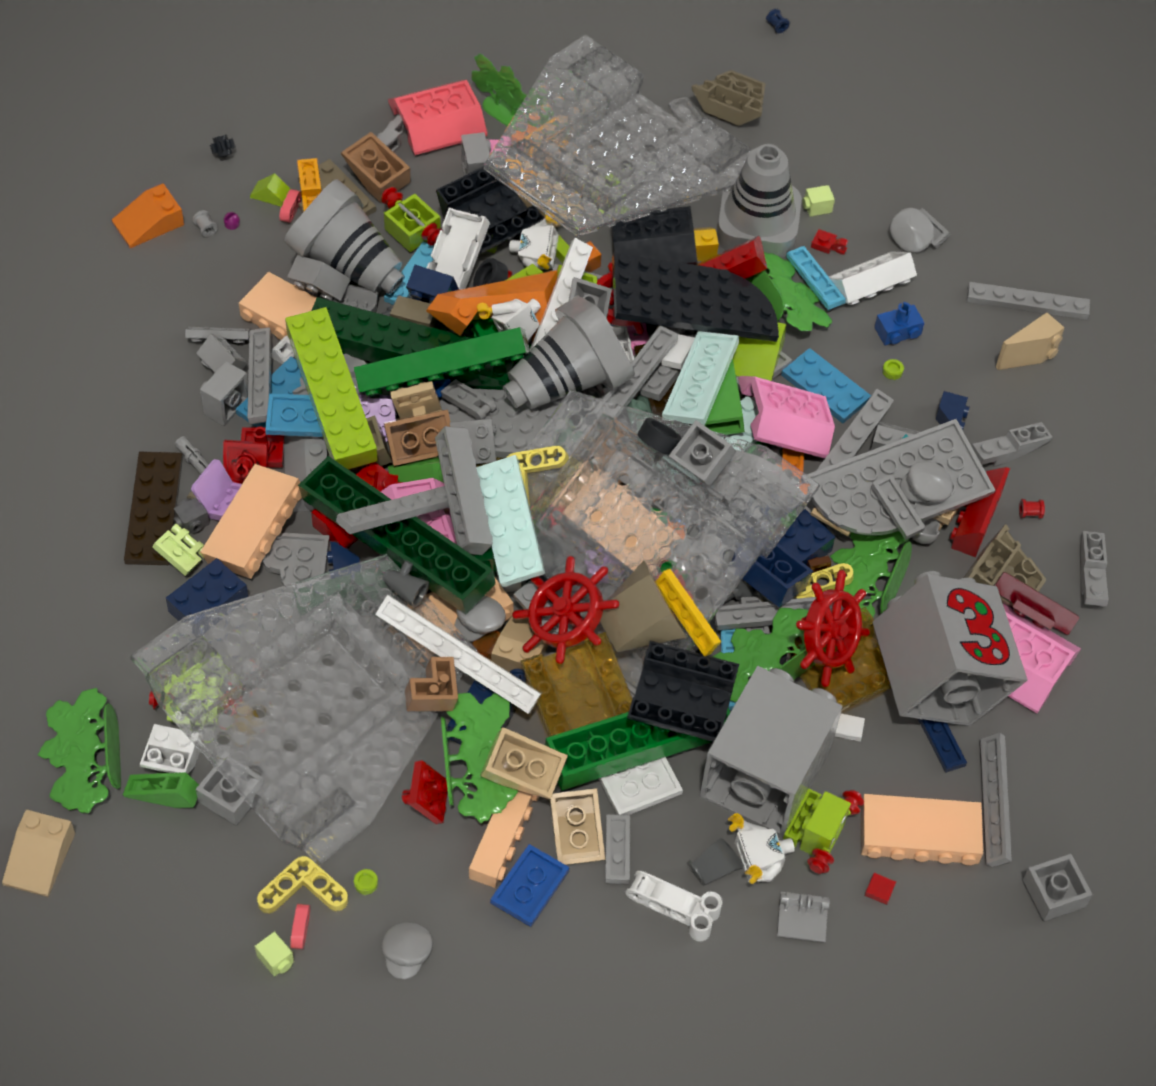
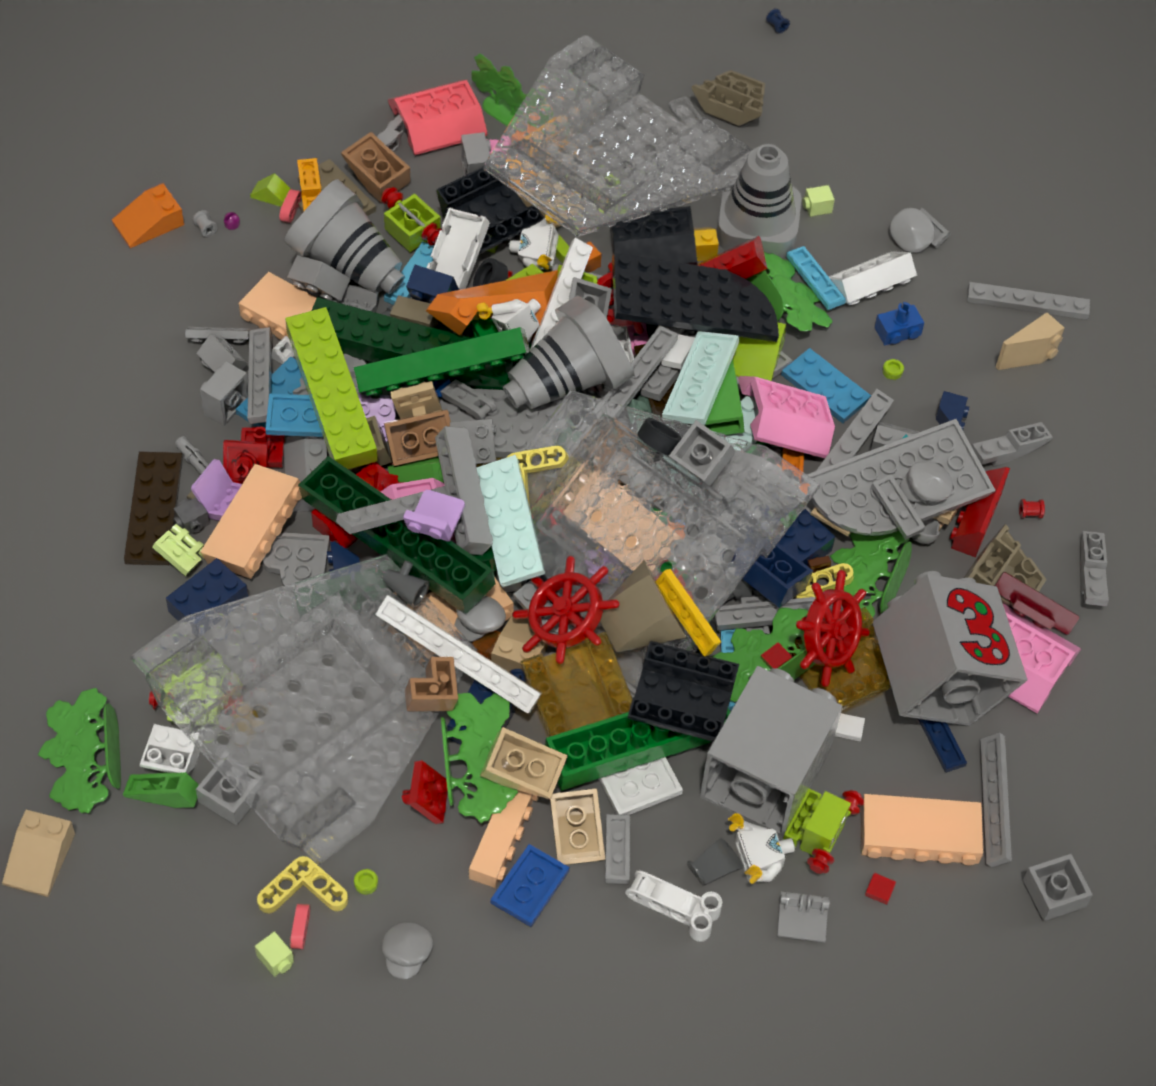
(222, 146): black gear -> none
(435, 515): none -> lavender bracket
(776, 656): none -> red tile
(827, 241): red plate -> none

